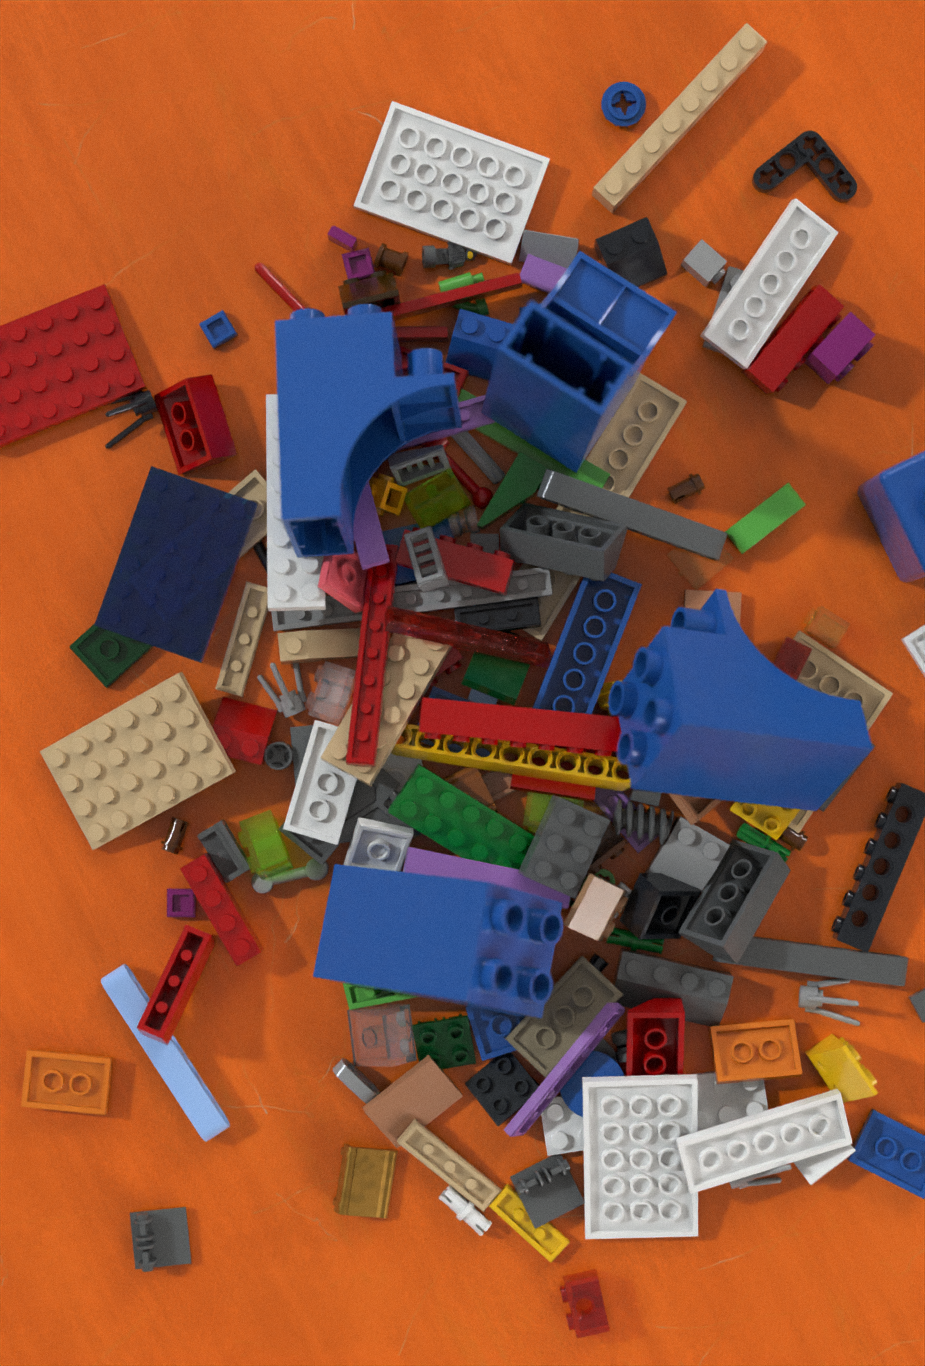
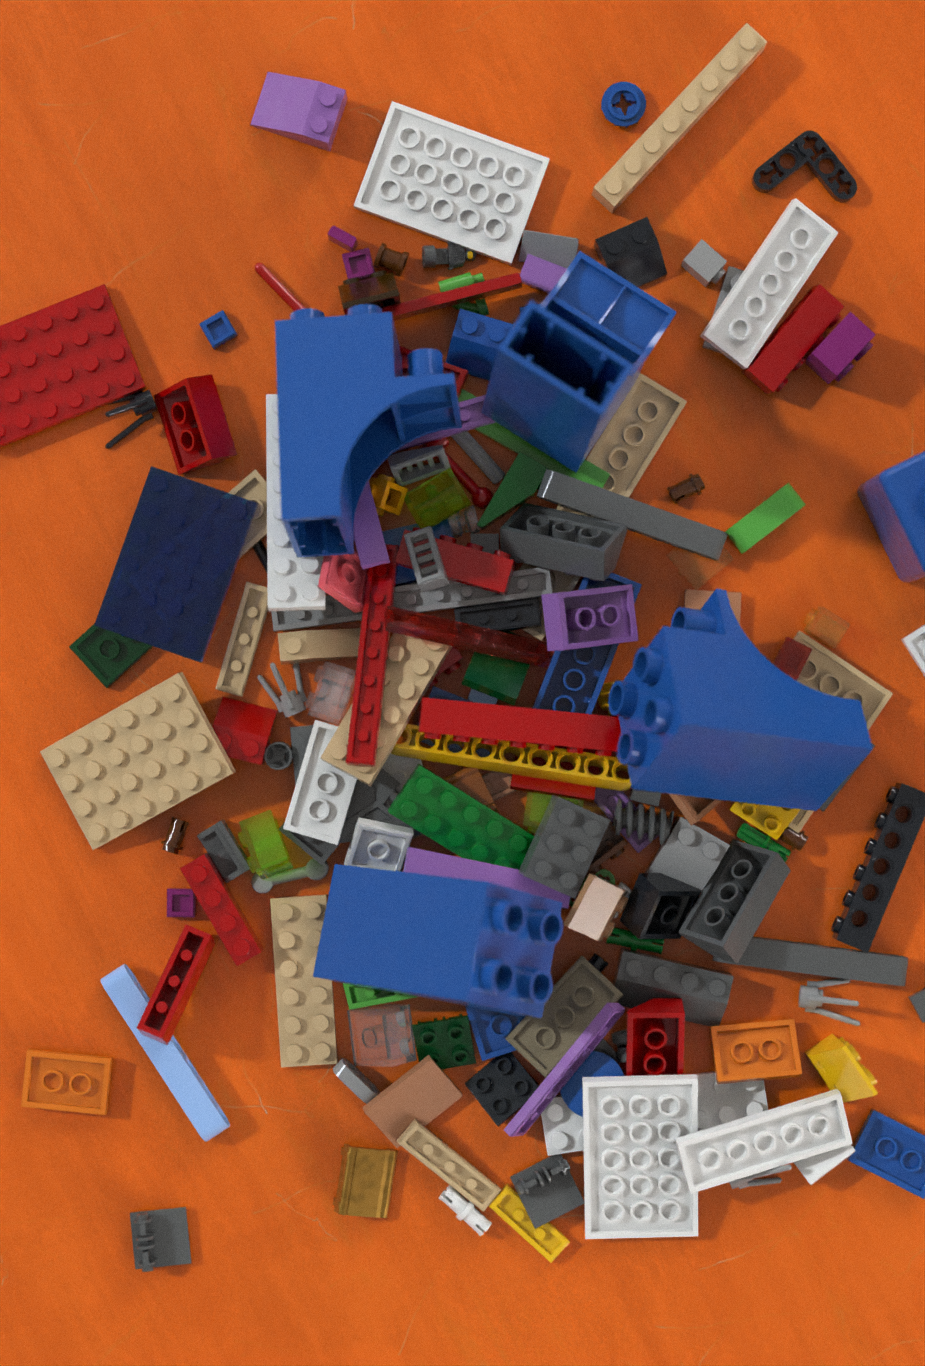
(300, 109): none -> medium lavender slope
(303, 1001): none -> tan plate
(422, 333): red tile -> none
(587, 1321): clear red brick -> none
(589, 617): none -> medium lavender slope

